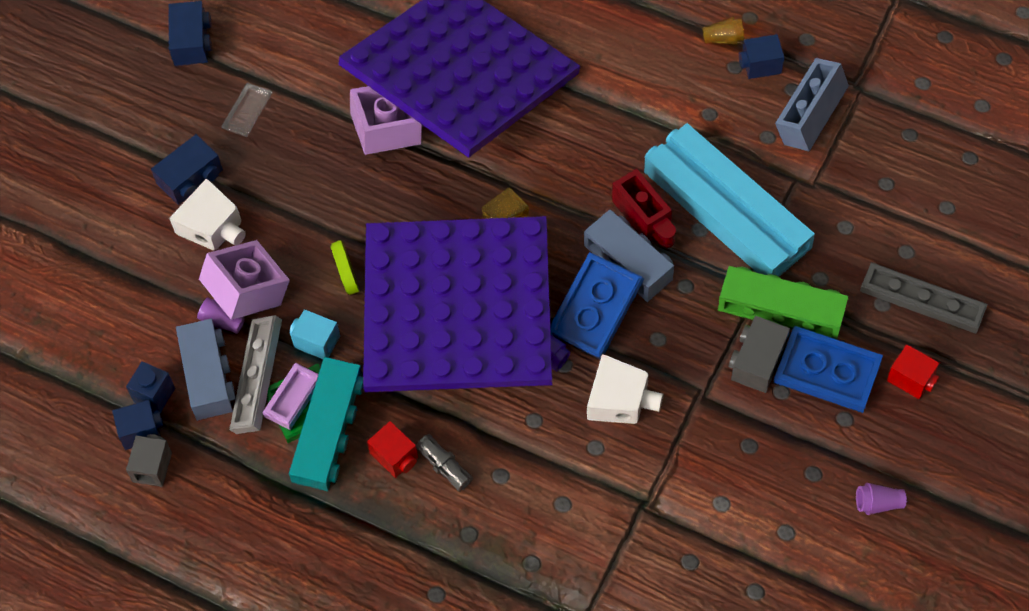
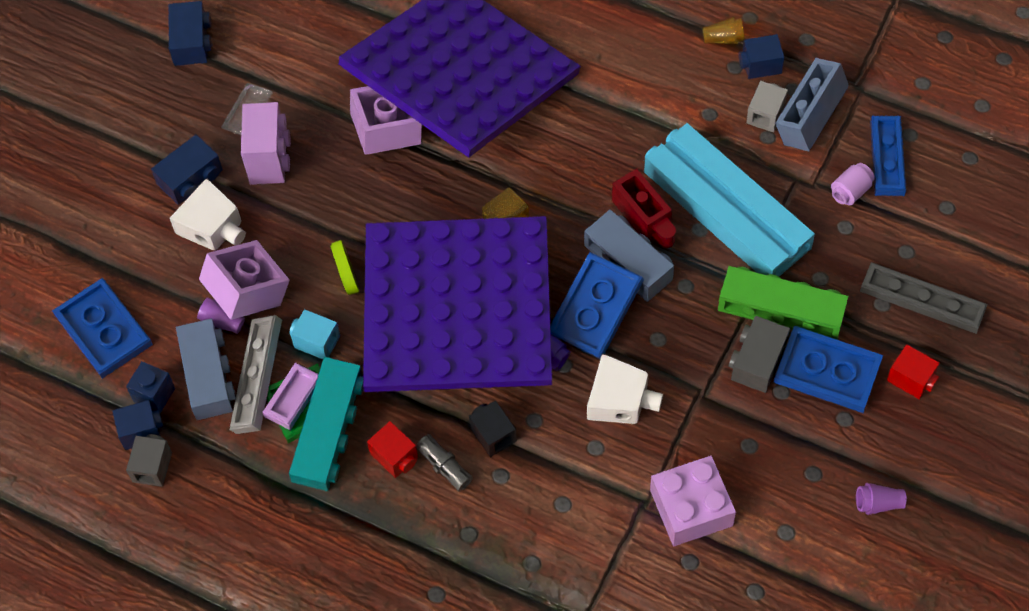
(102, 327): none -> blue tile
(264, 143): none -> lavender brick
(492, 428): none -> black brick
(692, 500): none -> lavender brick
(766, 106): none -> light grey brick
(852, 184): none -> lavender brick
(888, 156): none -> blue tile

